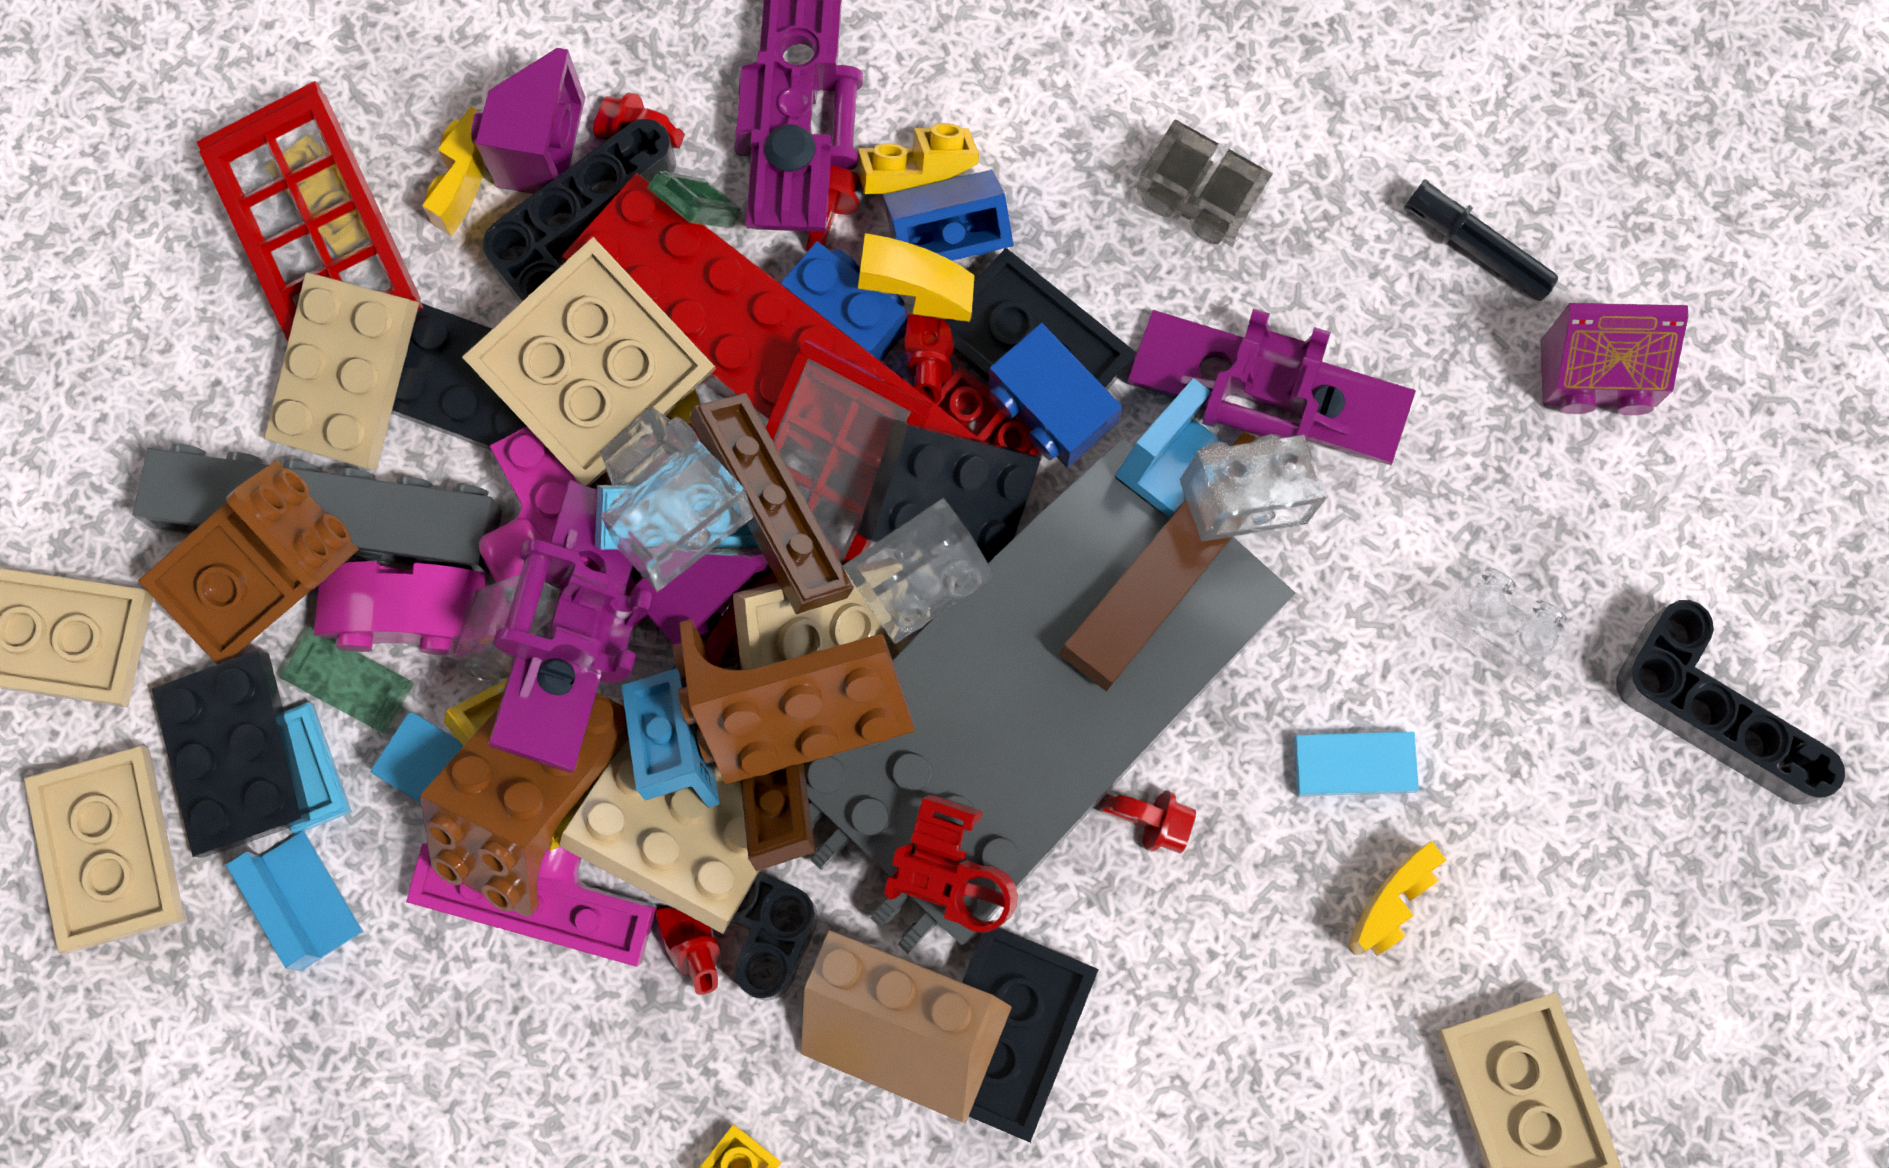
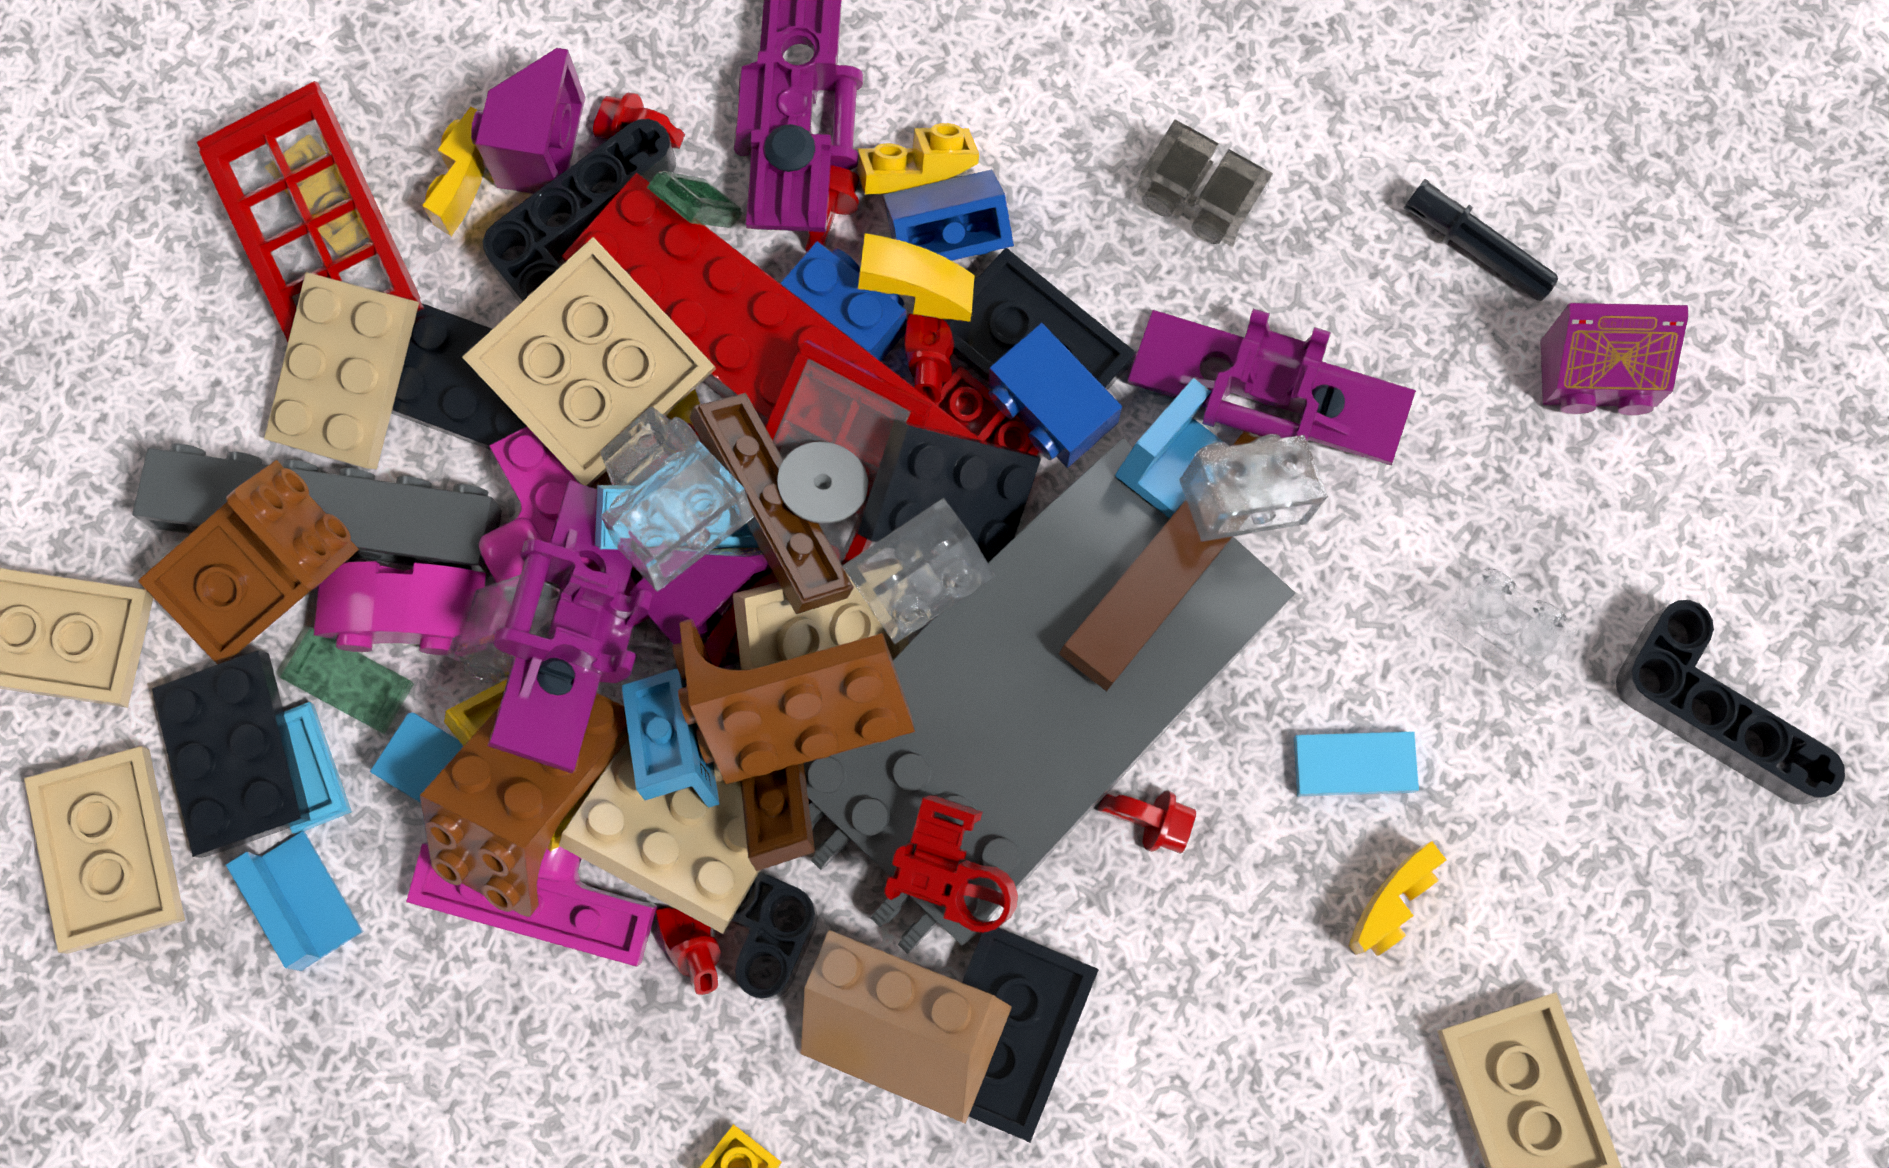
(822, 482): none -> light grey piece

